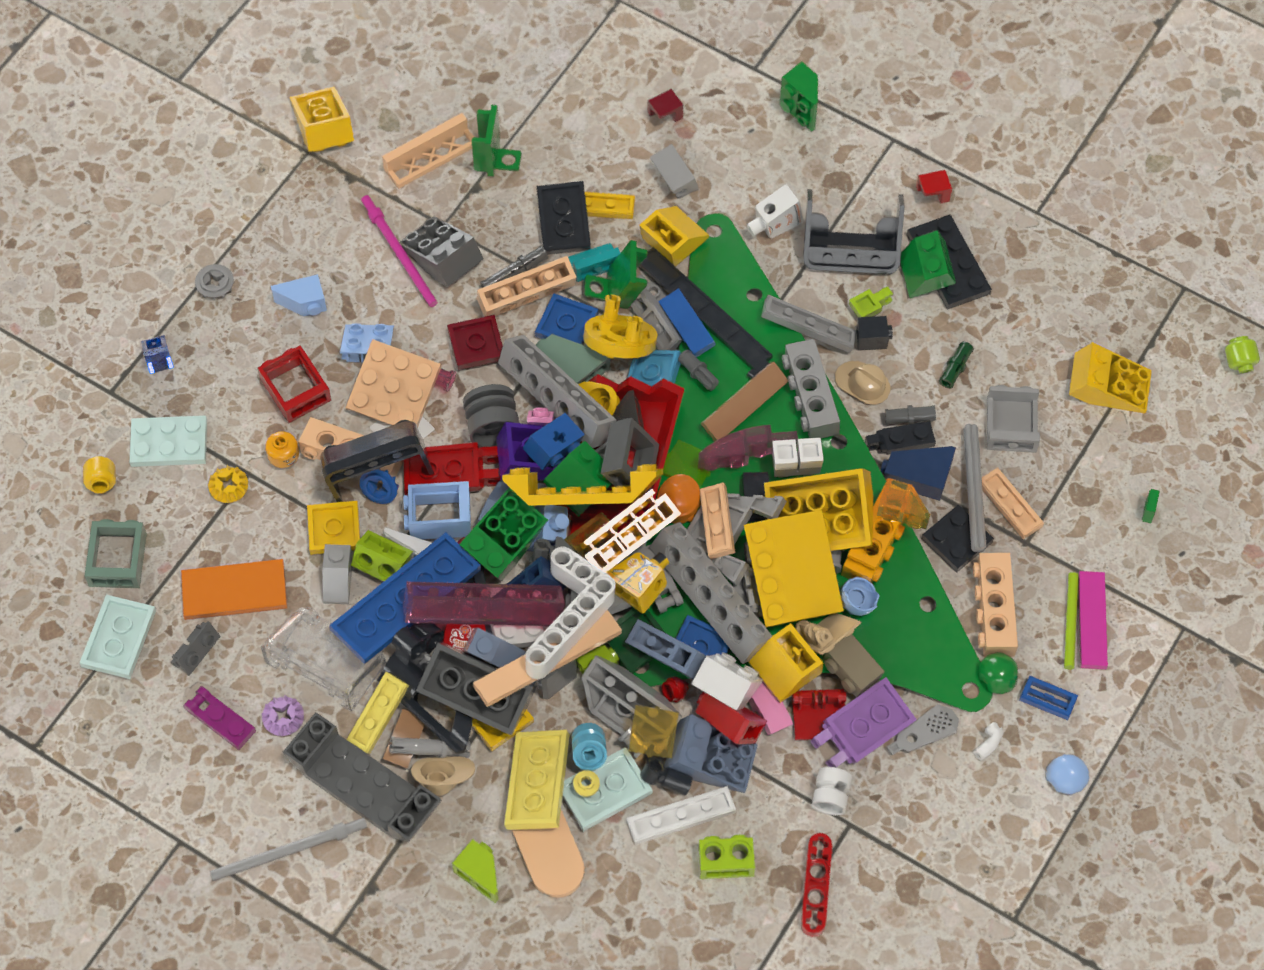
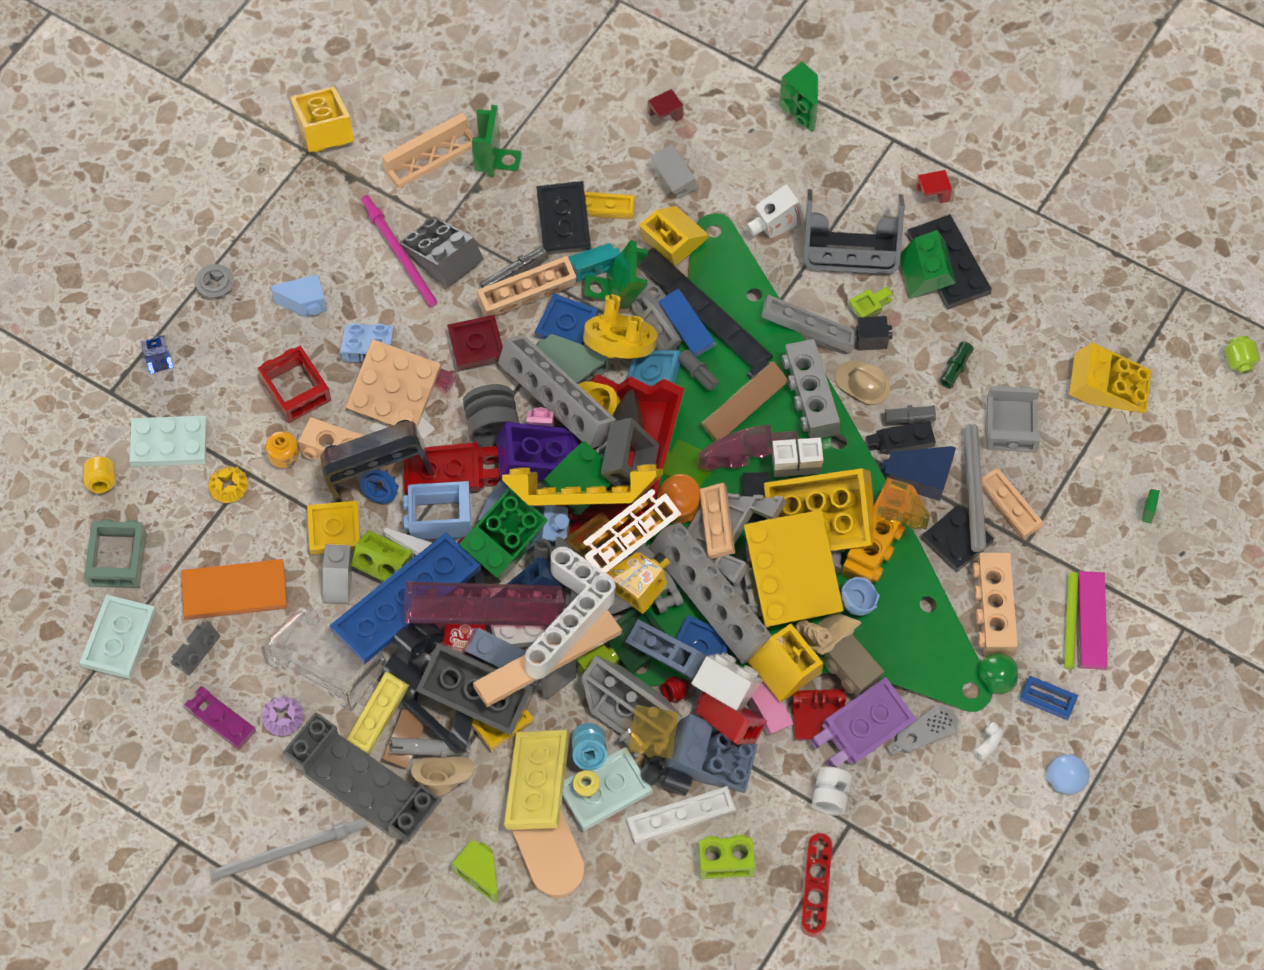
(553, 441): blue brick -> none

